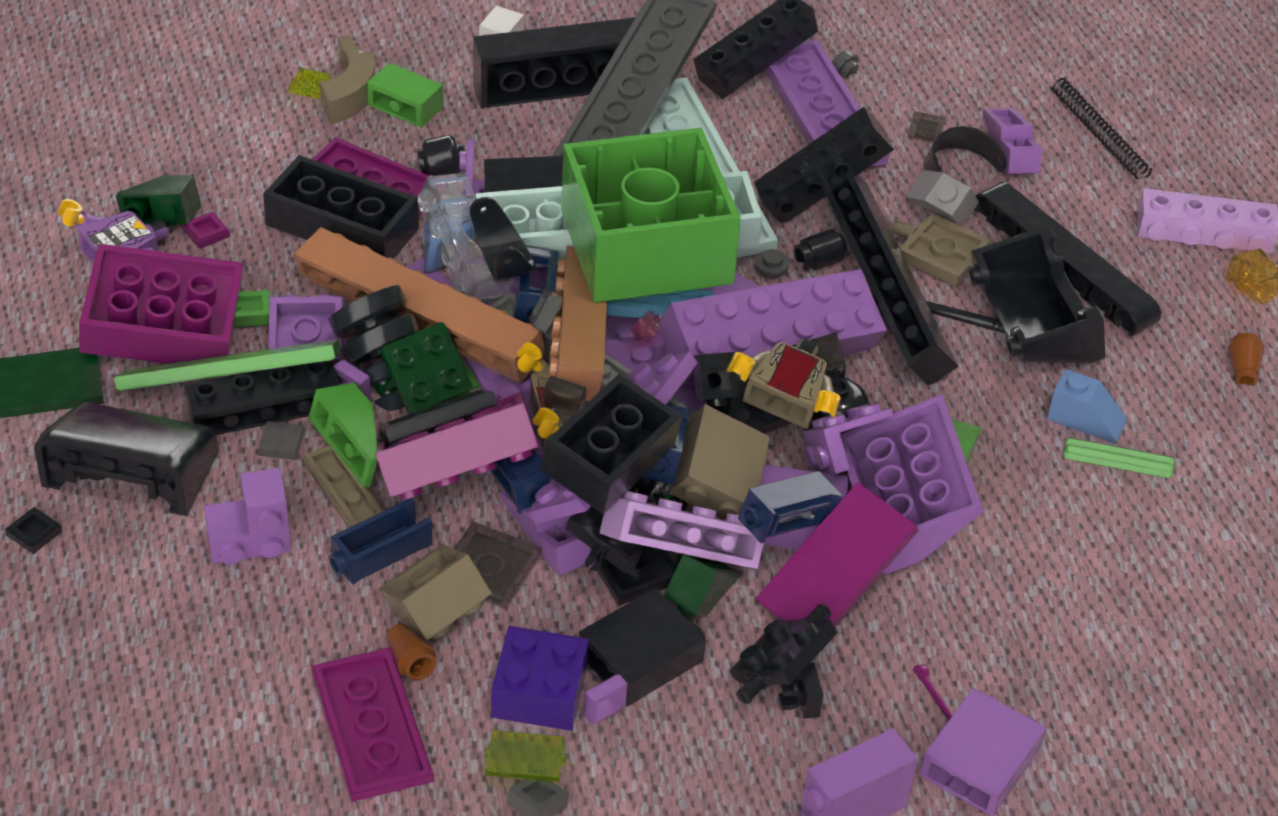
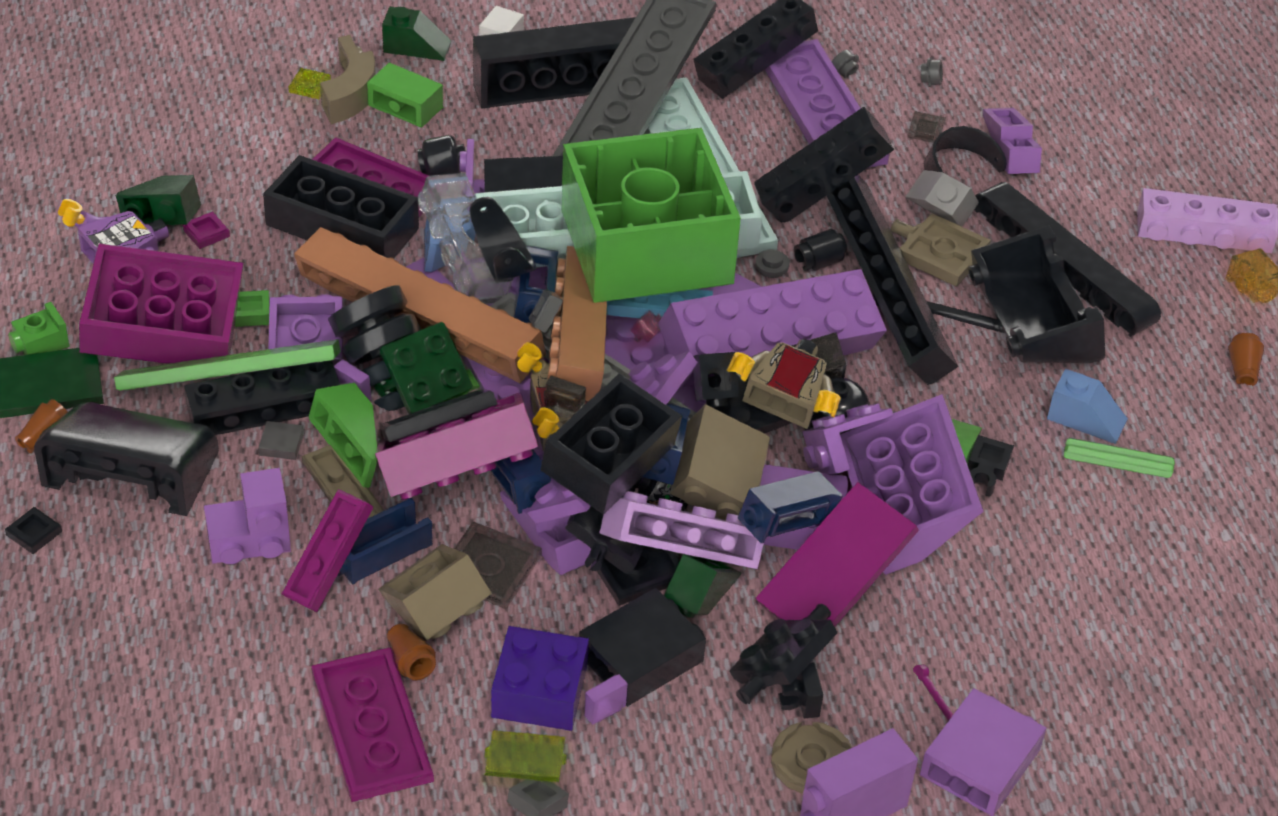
(39, 332): none -> bright green brick
(41, 419): none -> dark orange cone
(327, 550): none -> magenta tile
(413, 35): none -> dark green slope
(787, 759): none -> dark tan tile
(932, 72): none -> dark grey plate
(989, 462): none -> black plate
(1099, 126): black piece -> none

